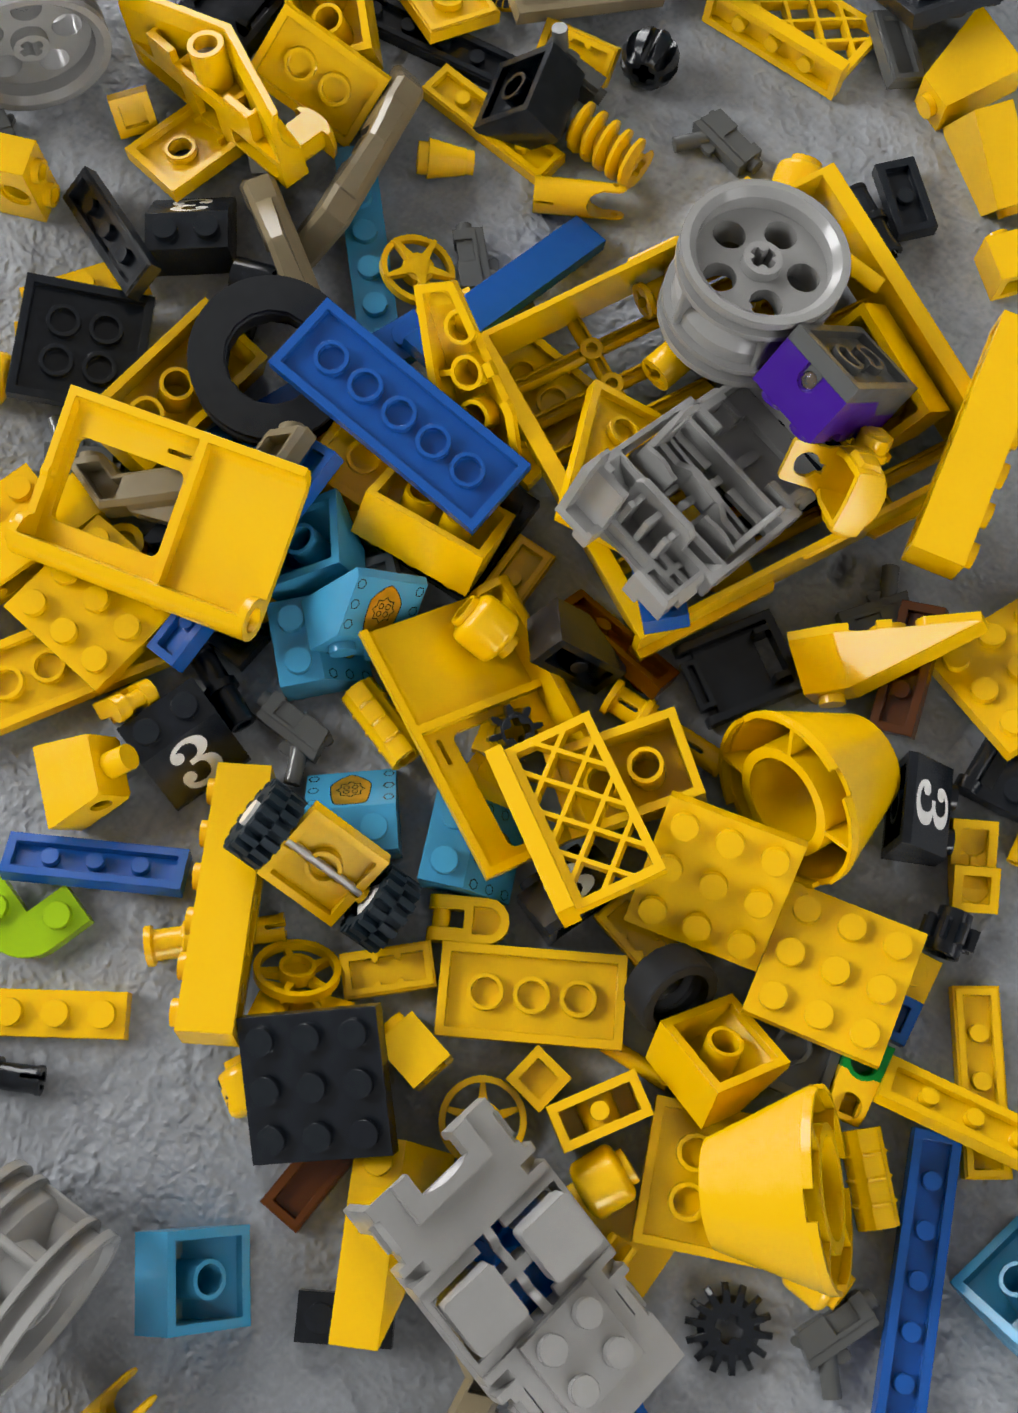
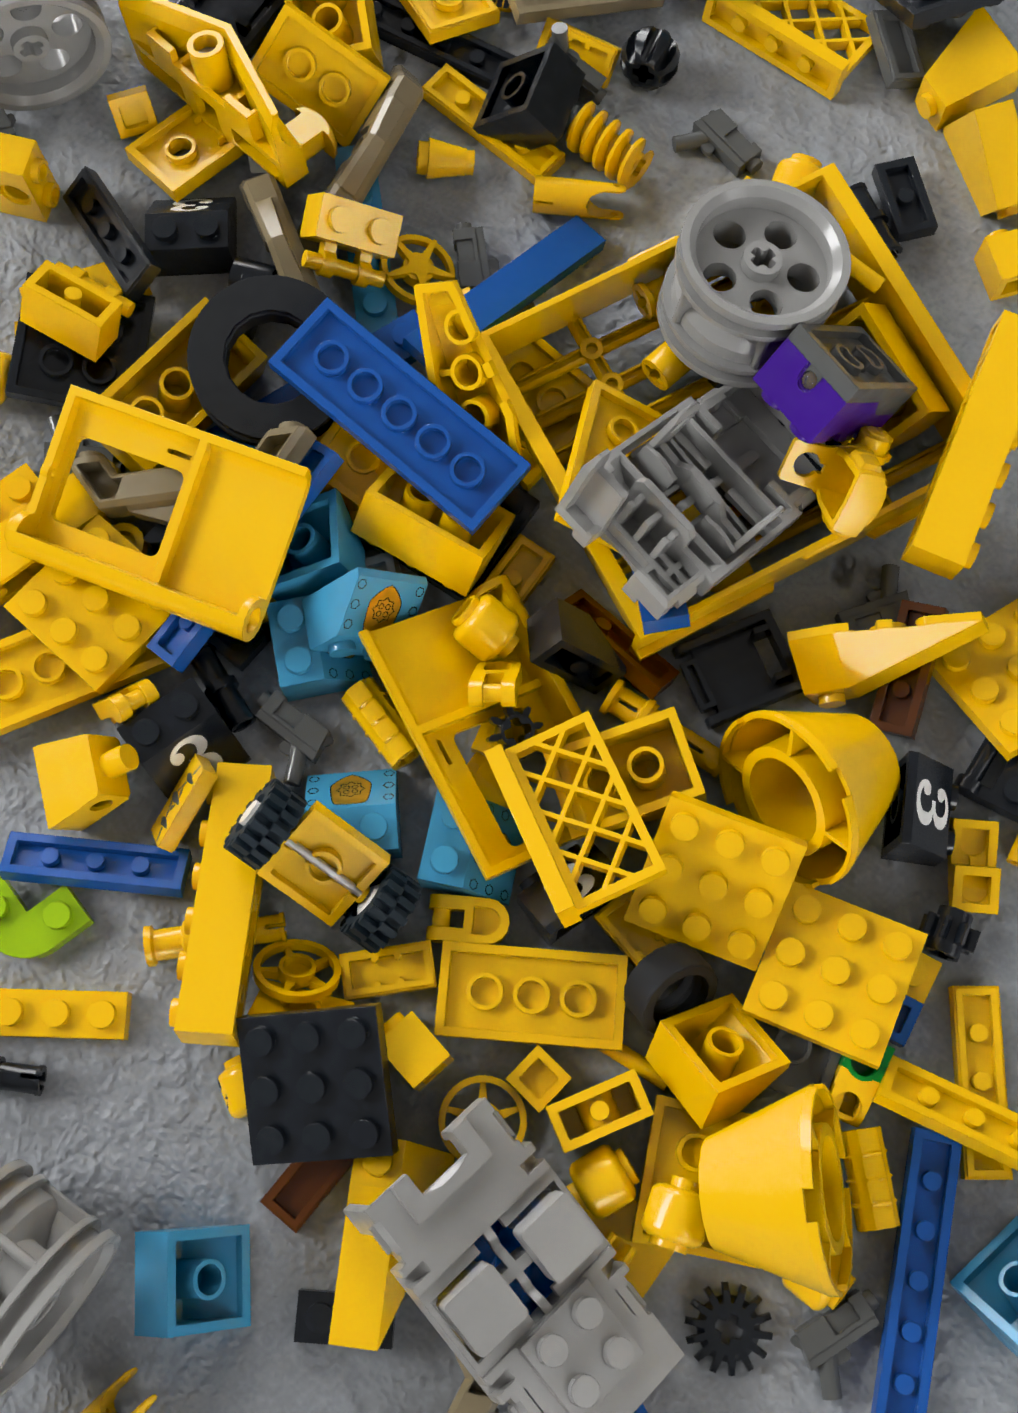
(73, 308): none -> yellow brick
(184, 803): none -> yellow tile
(349, 227): none -> yellow brick
(495, 682): none -> yellow plate
(674, 1215): none -> yellow head

